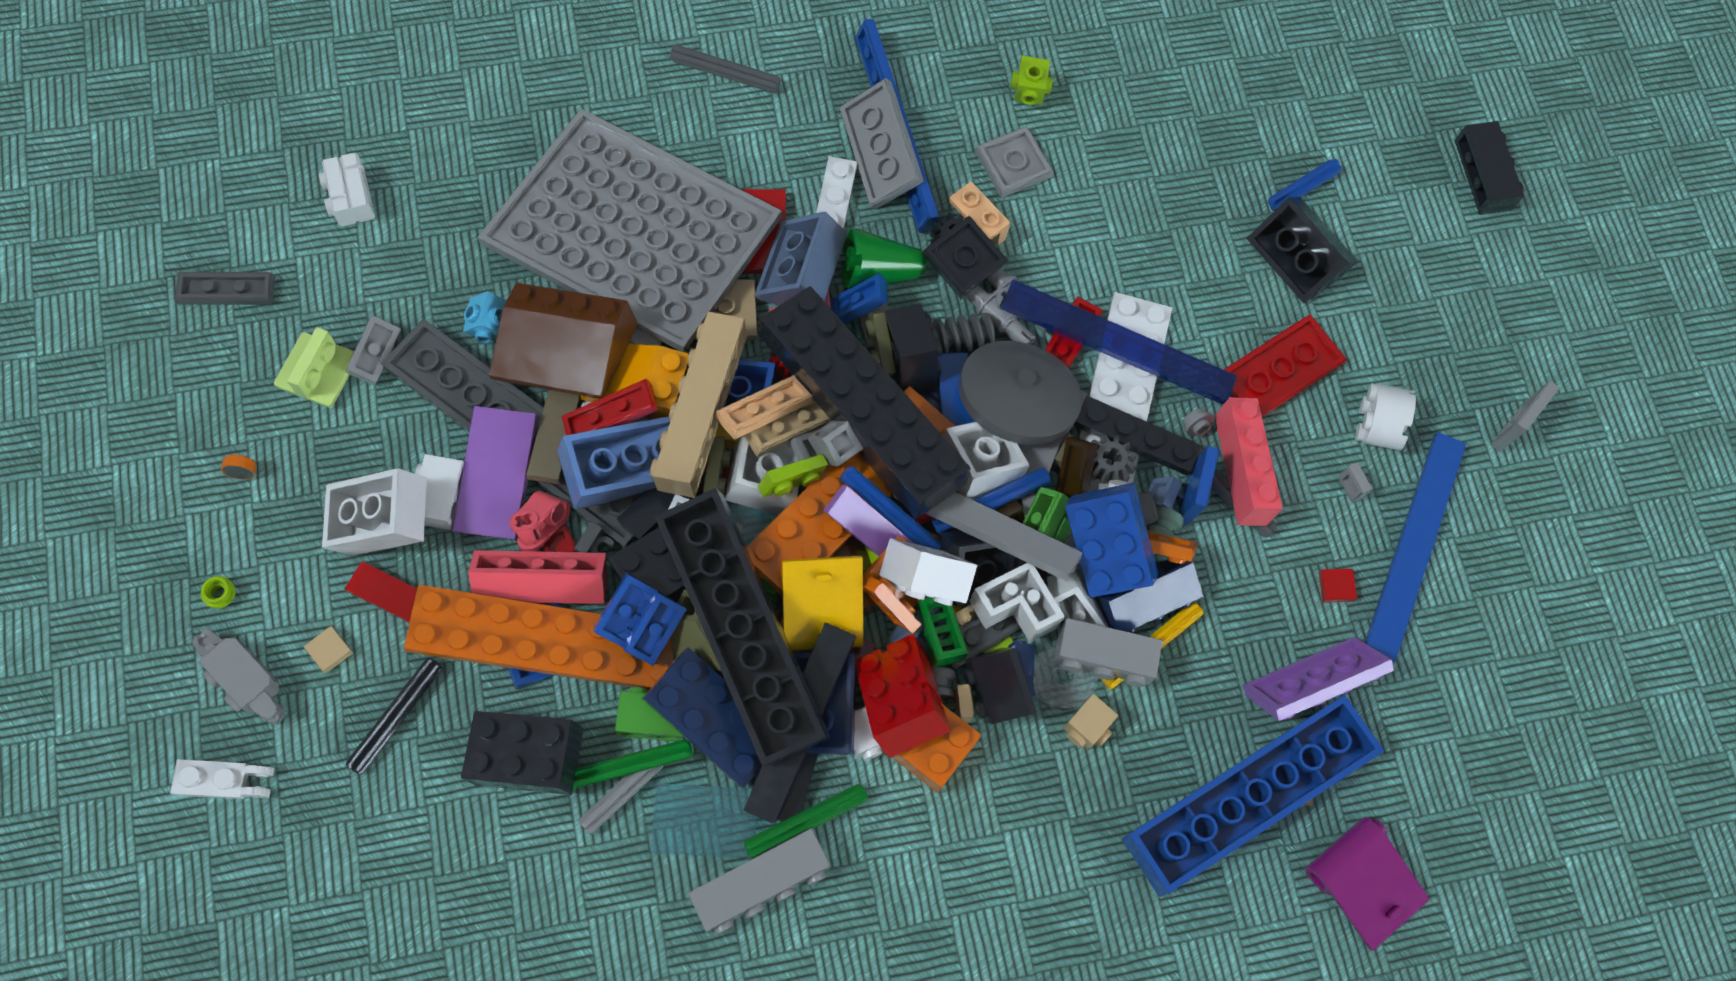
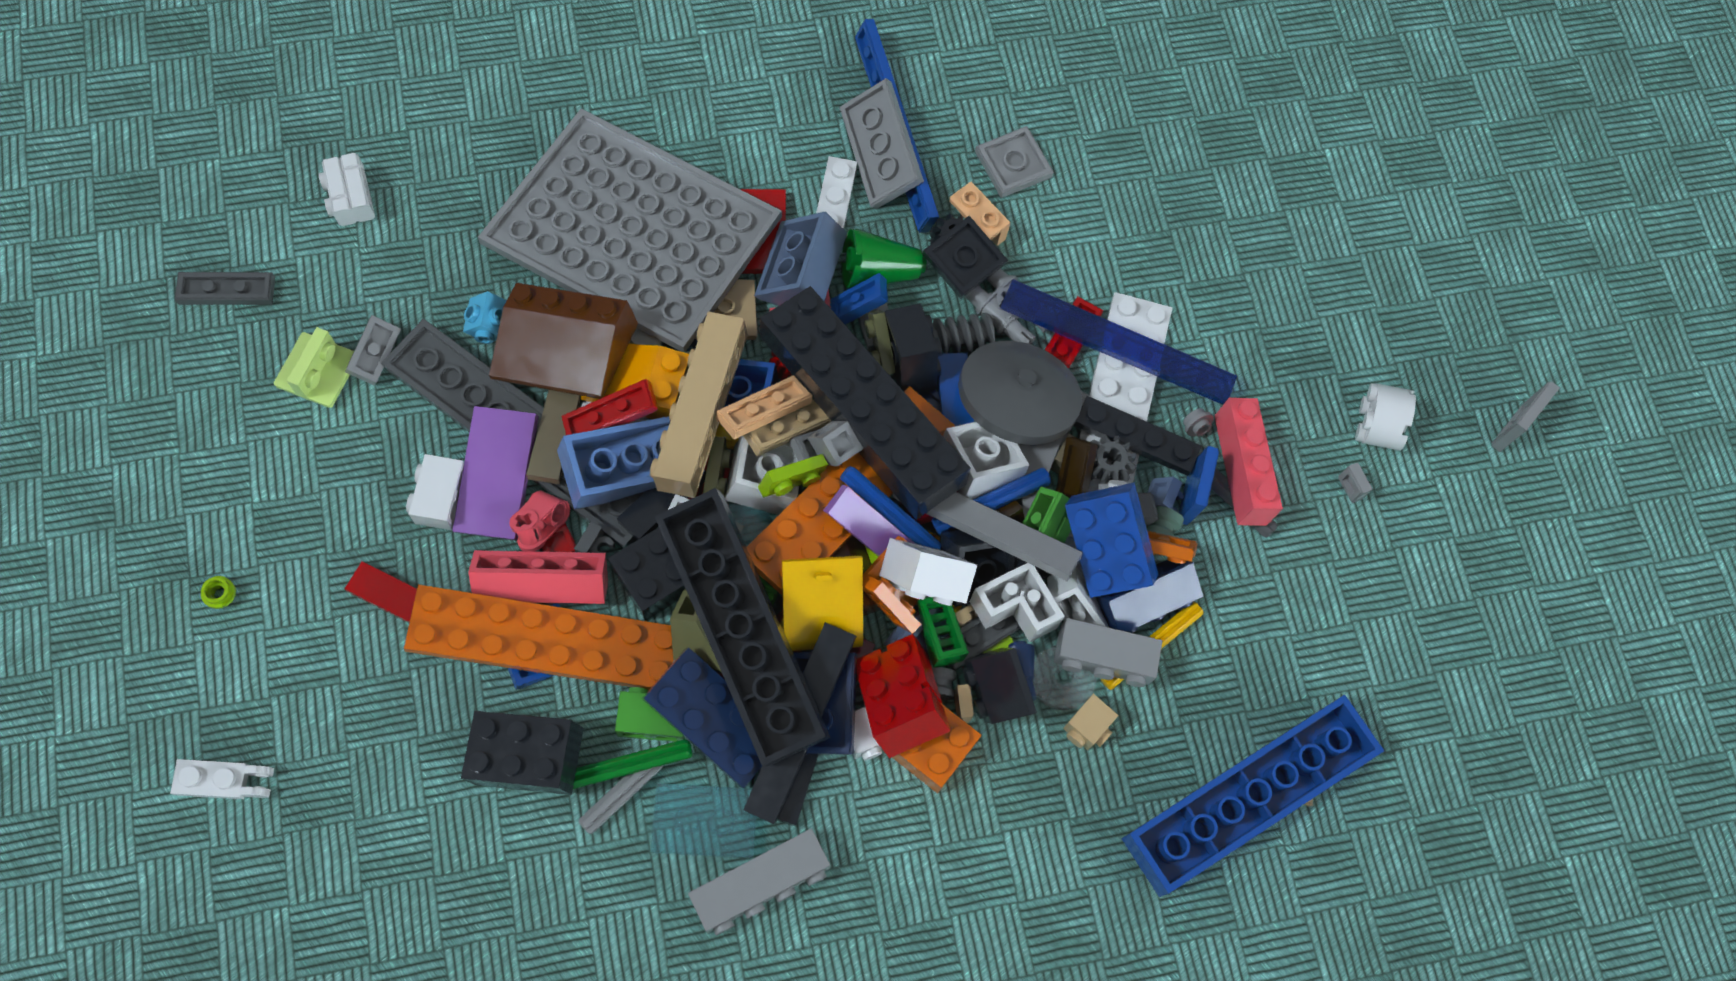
(238, 467): tile -> none
(240, 675): light grey hinge -> none
(328, 649): tan tile -> none
(374, 512): white brick -> none
(393, 716): black axle -> none
(639, 619): blue slope -> none
(725, 68): dark grey axle -> none
(805, 820): green axle -> none
(1031, 80): lime brick -> none
(1286, 365): red tile -> none
(1301, 249): black slope -> none
(1306, 183): blue axle -> none
(1318, 678): medium lavender plate -> none
(1337, 585): red tile -> none
(1368, 881): magenta door -> none
(1415, 545): blue tile -> none
(1489, 167): black brick -> none

